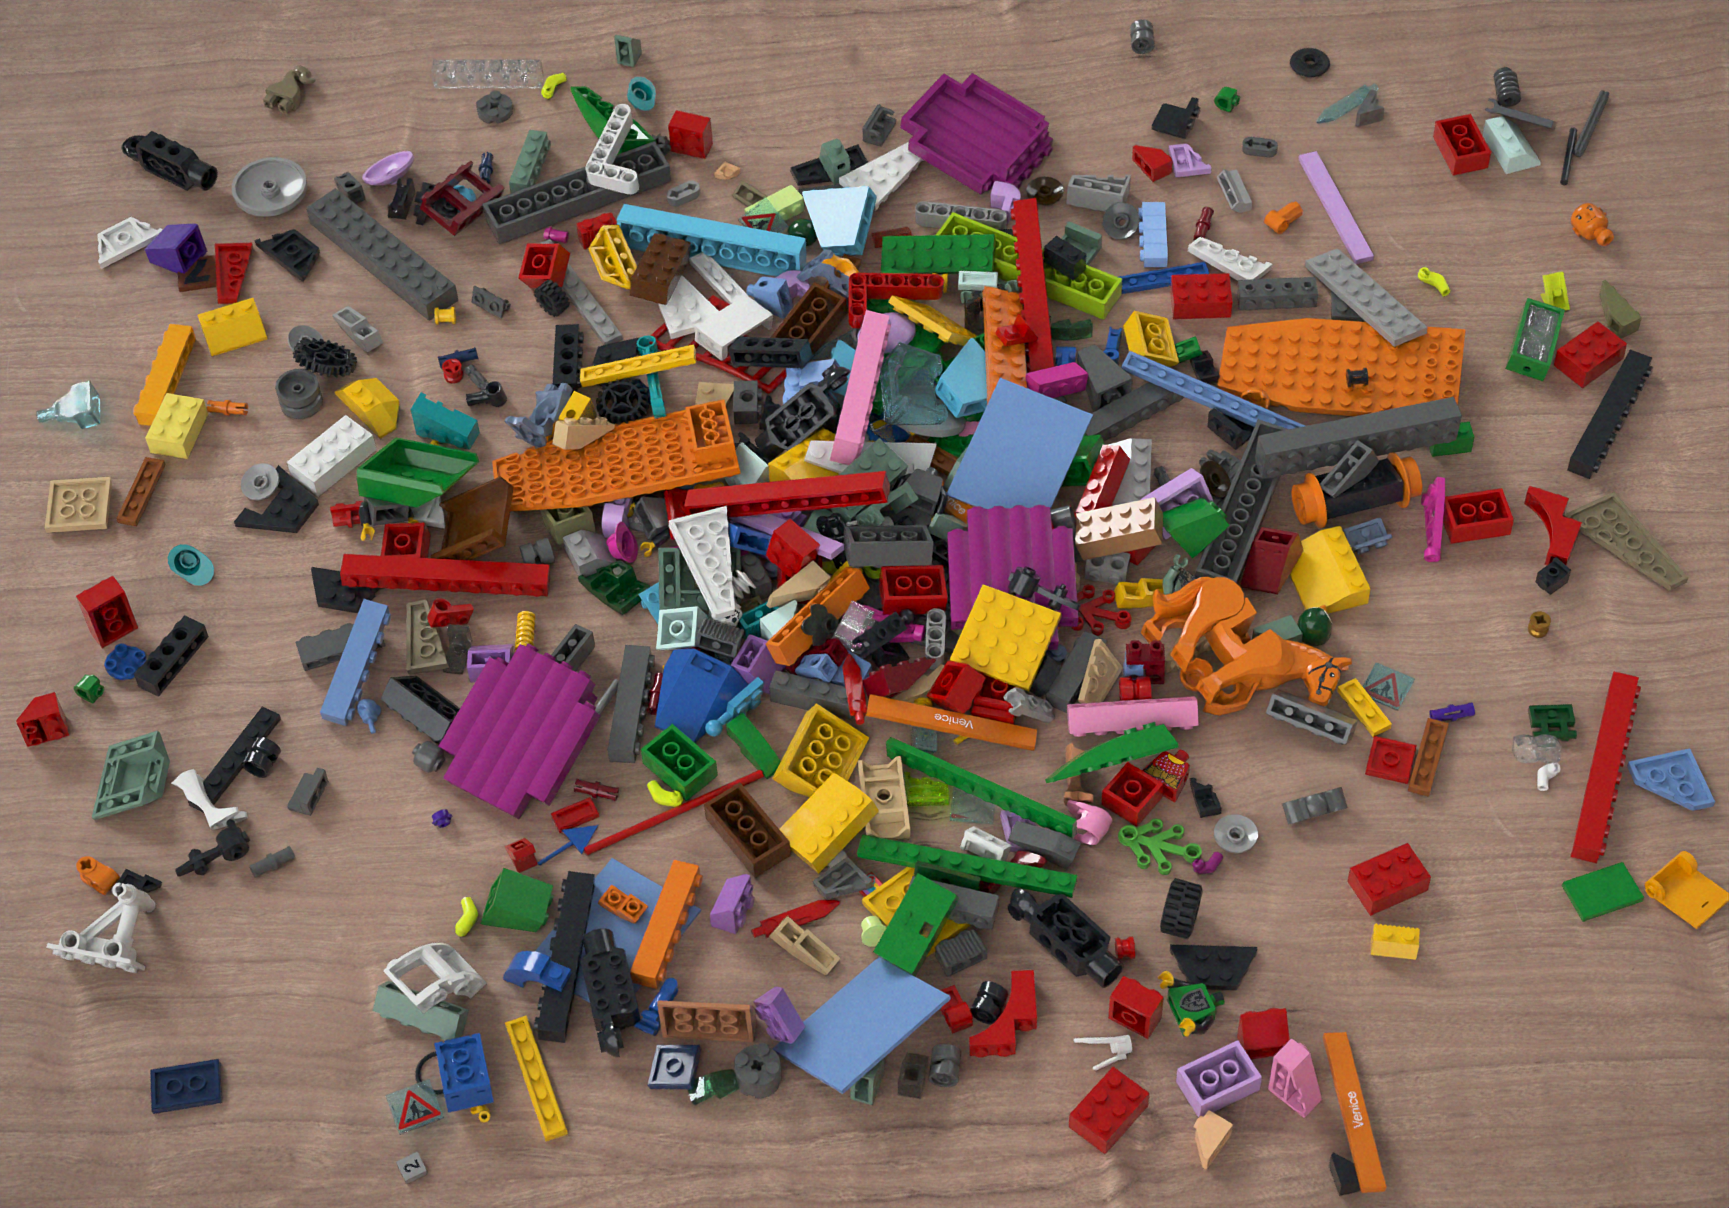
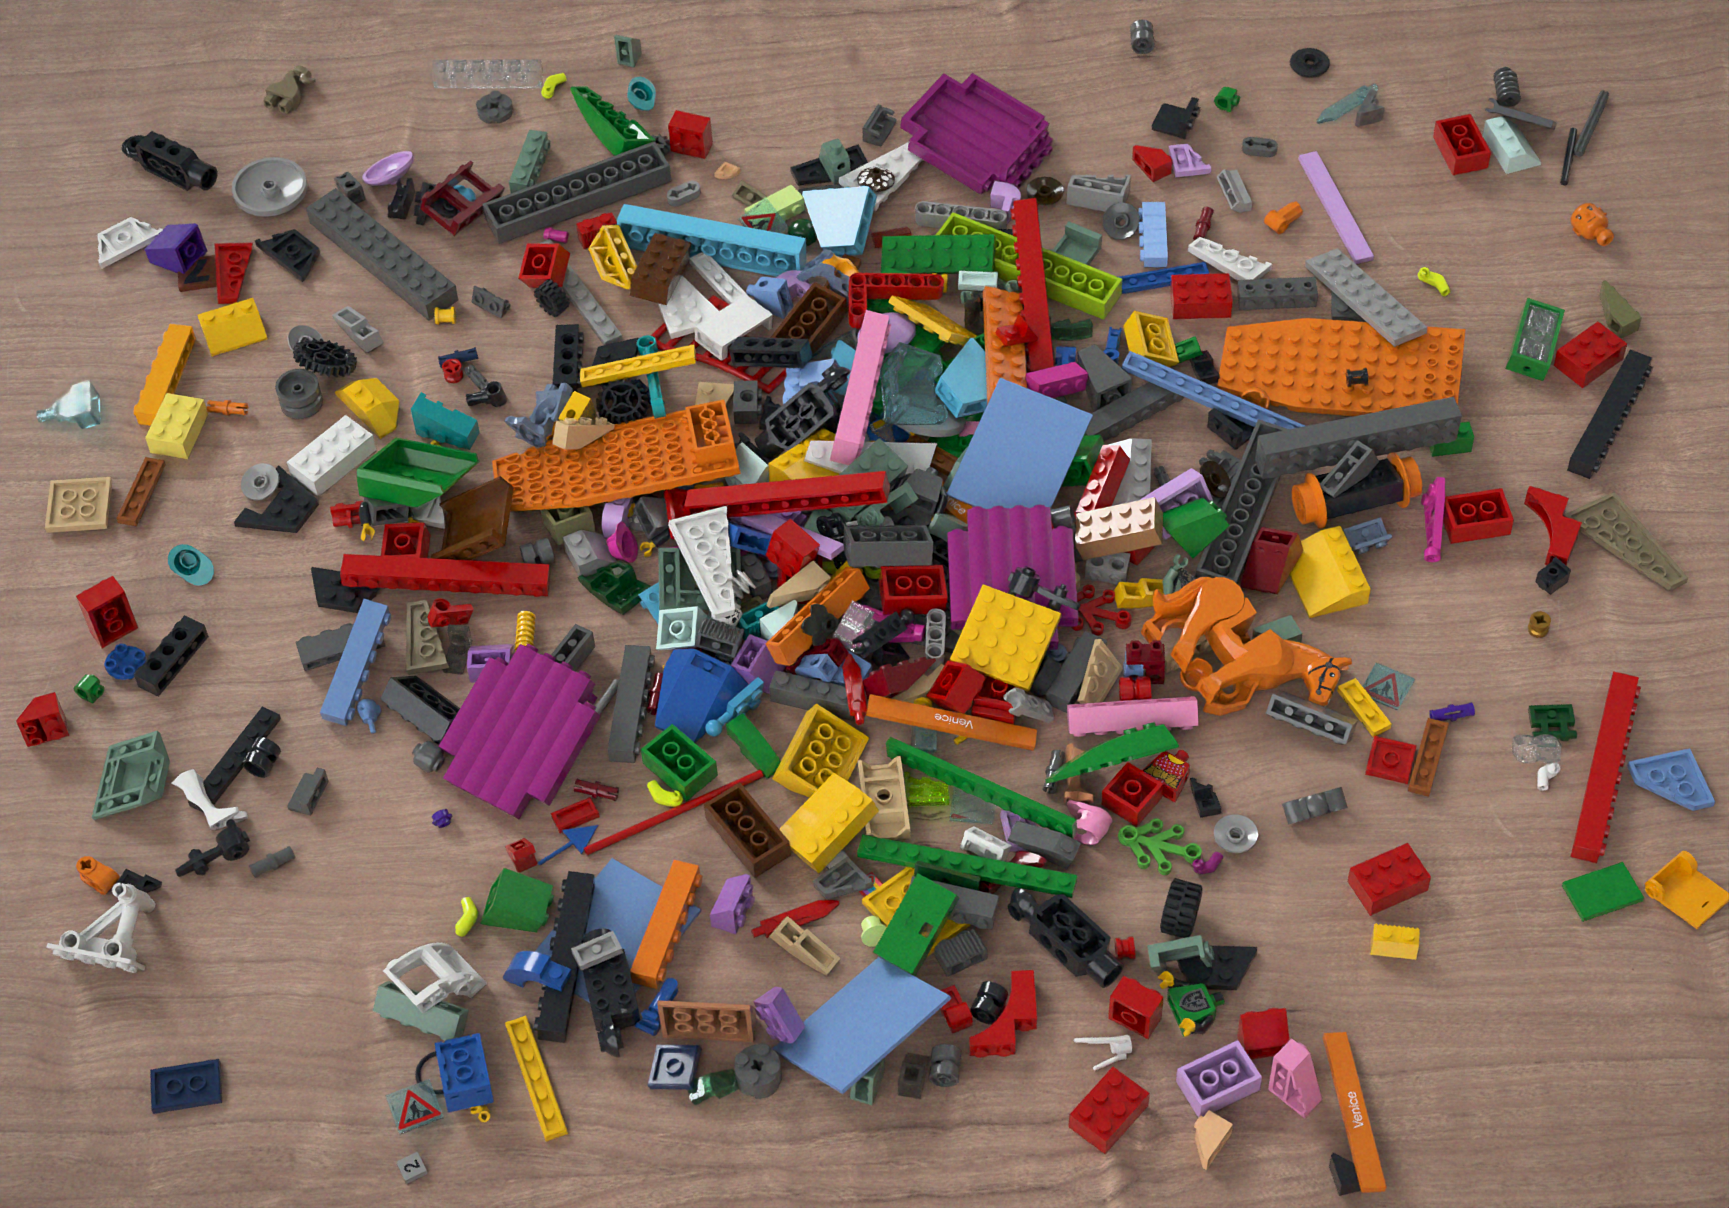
(486, 167): dark blue pin -> none
(596, 950): none -> light grey plate
(600, 167): white beam -> none
(622, 905): orange slope -> none
(876, 178): none -> dark brown dish
(1055, 763): none -> dark grey pin
(1065, 258): black brick -> none
(1177, 950): none -> sand green panel
(1315, 626): dark green piece -> none
(1555, 290): neon yellow slope -> none

